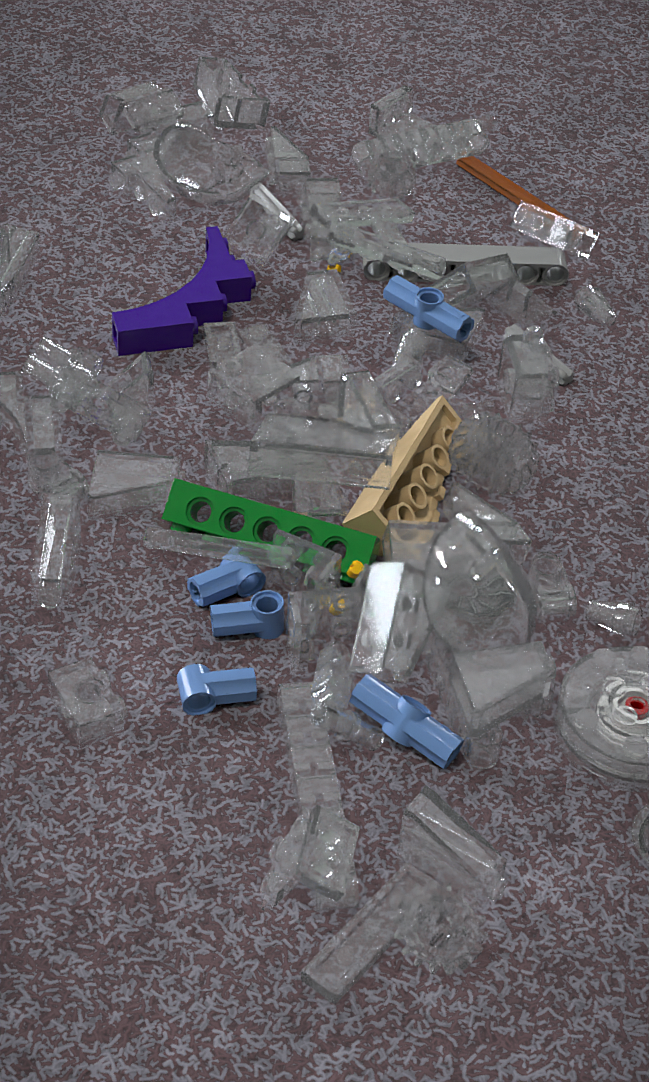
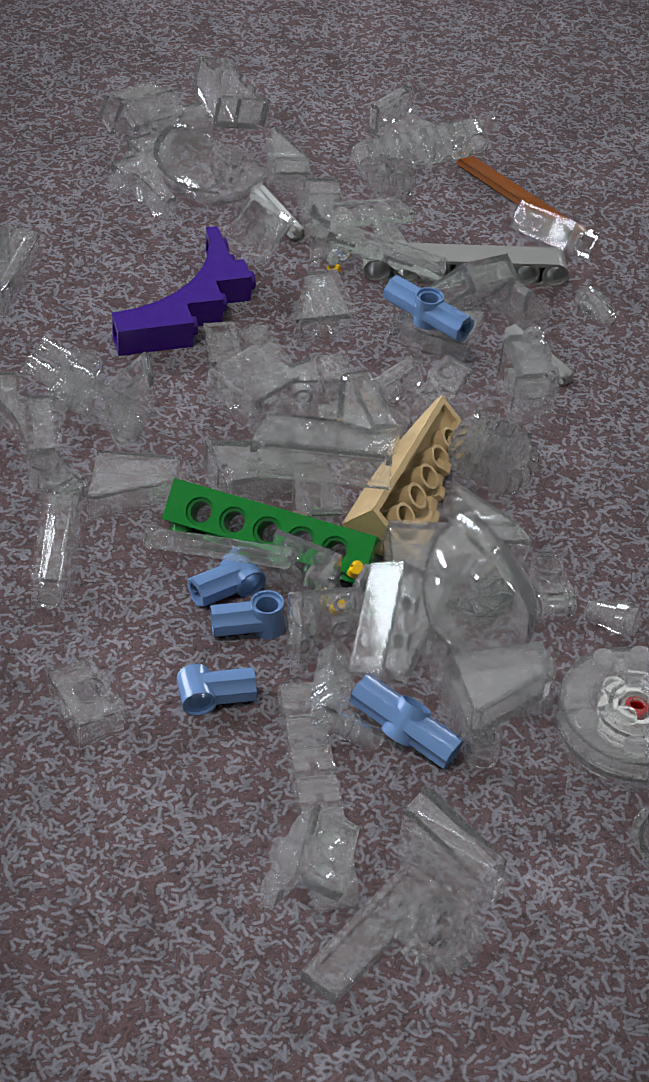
(411, 342): clear cone -> none

